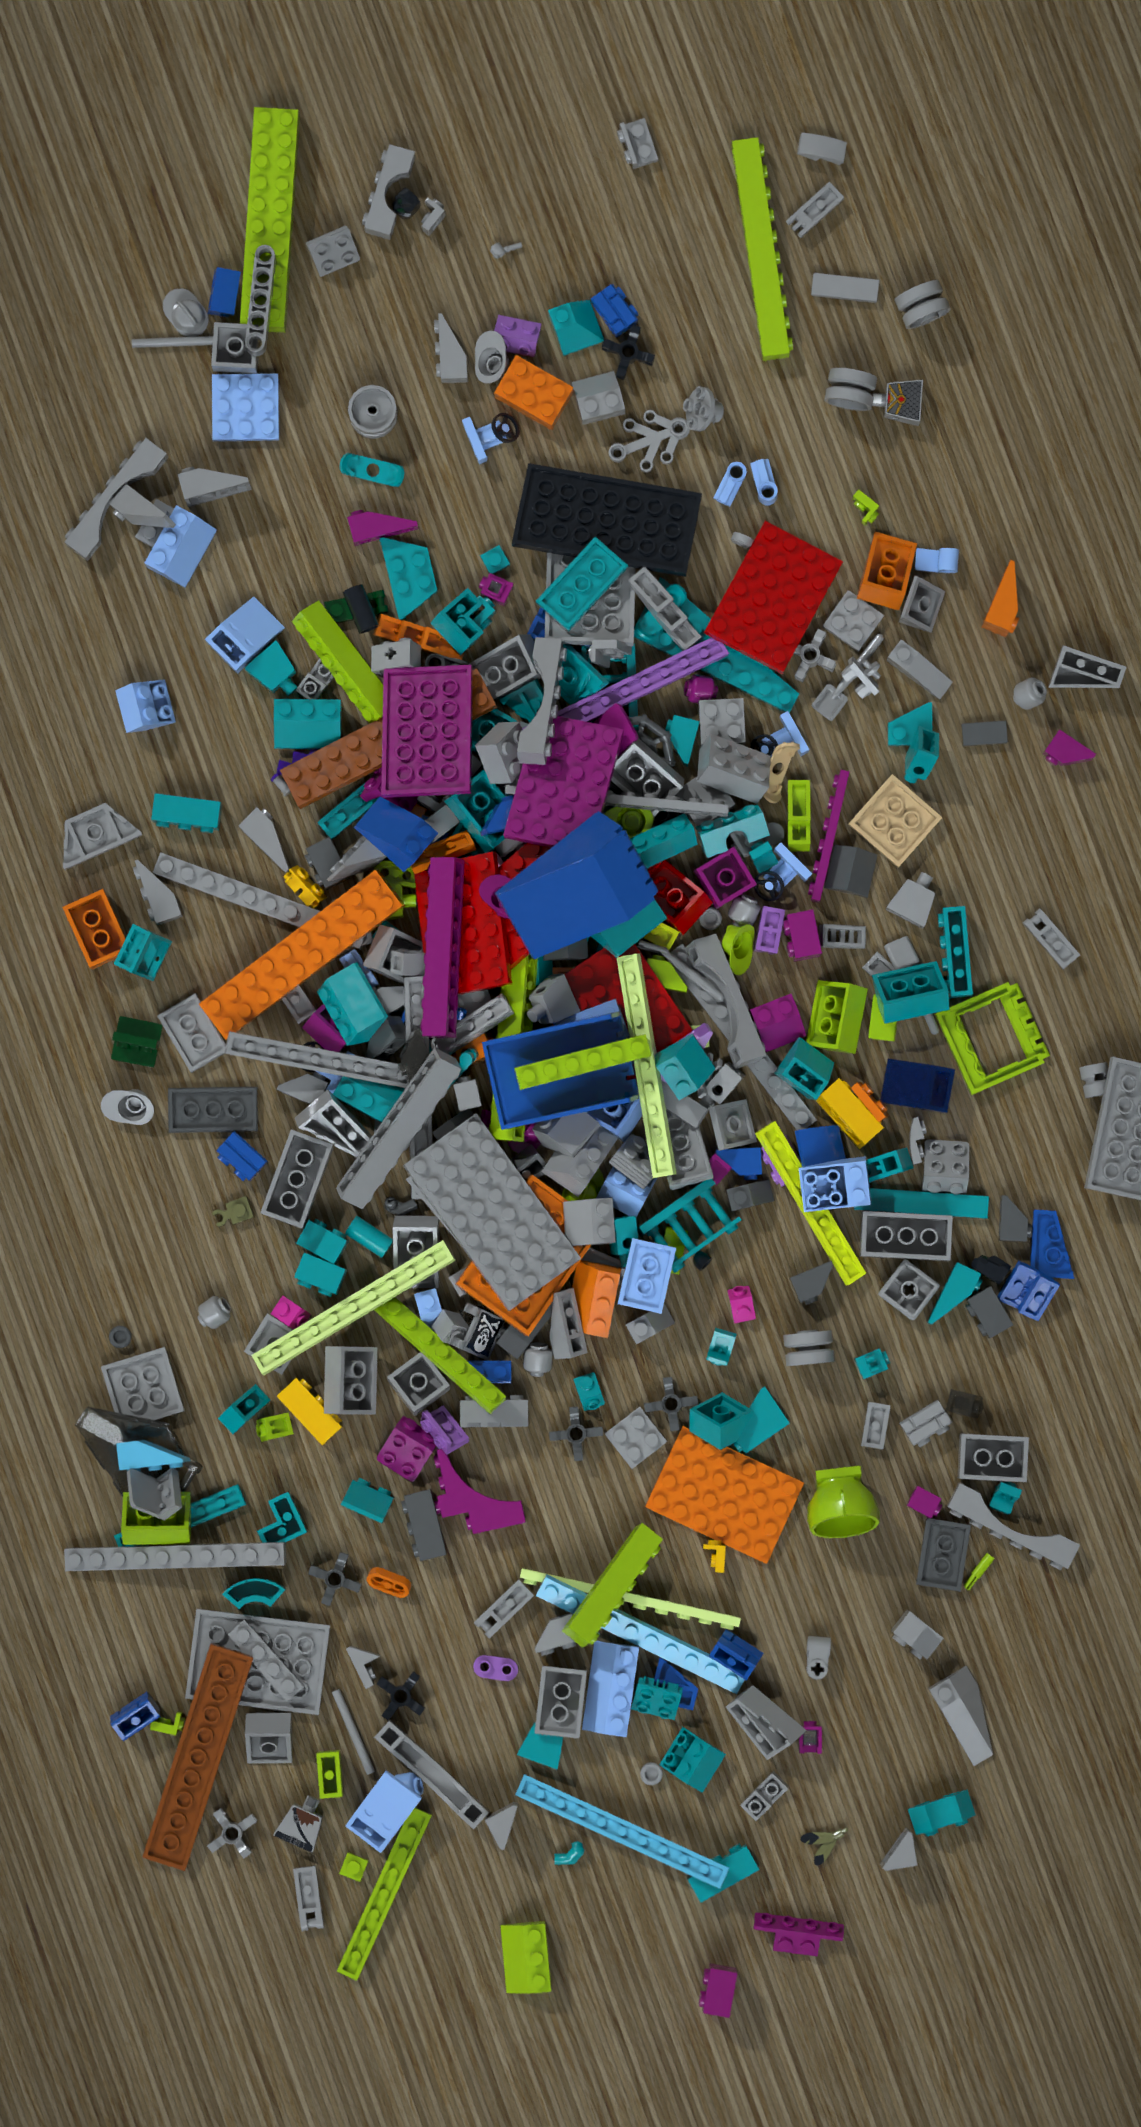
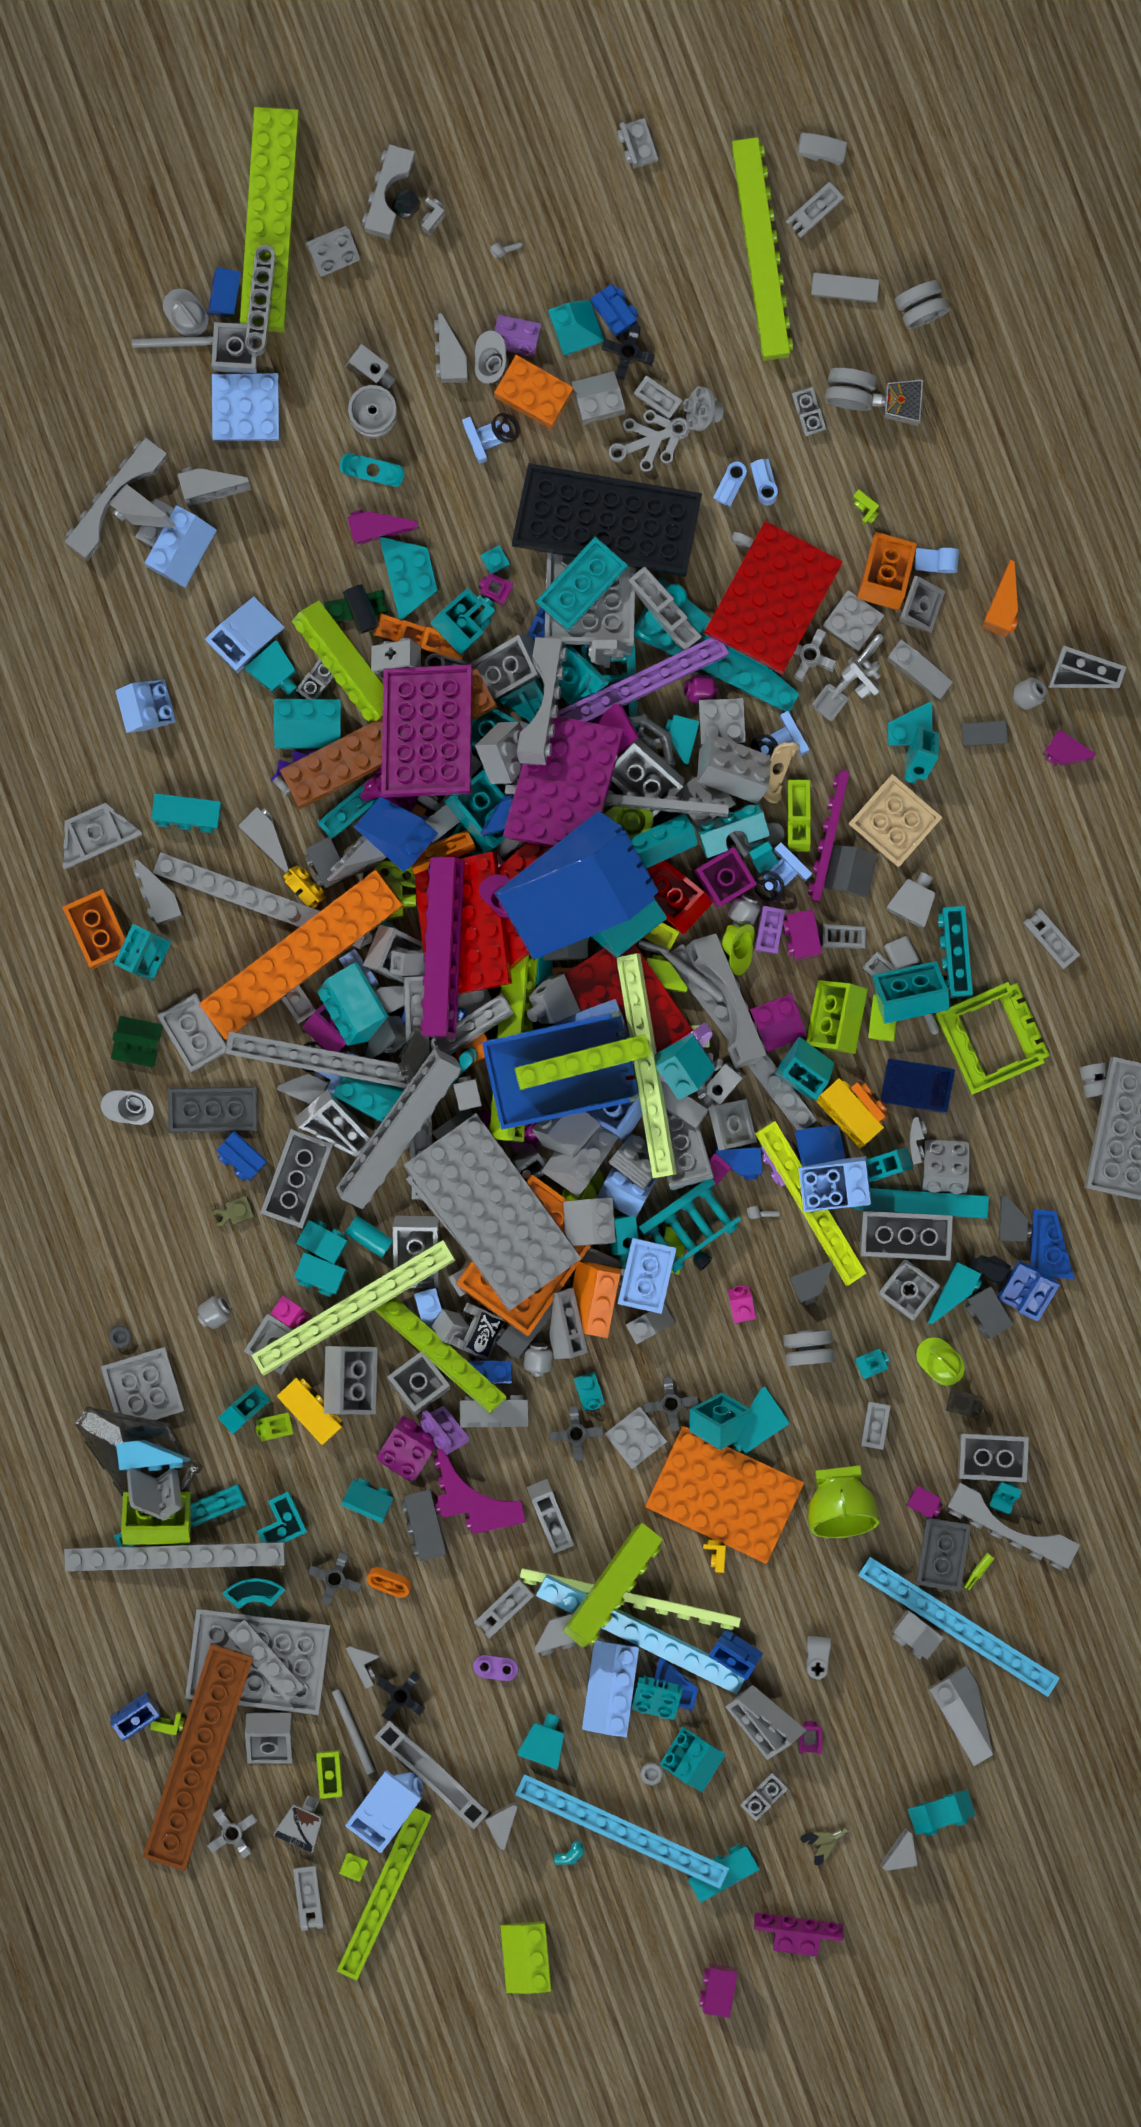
(361, 363): none -> light grey torso
(399, 1208): dark grey arm -> none
(550, 1516): none -> light grey slope
(560, 1702): light grey slope -> none
(657, 397): none -> light grey plate
(710, 919): light grey tile -> none
(721, 1347): teal bracket -> none
(749, 1195): dark grey slope -> none
(754, 1213): none -> light grey hand
(808, 411): none -> light grey slope
(925, 1423): light grey brick -> none
(940, 1361): none -> lime piece
(958, 1626): none -> medium azure plate

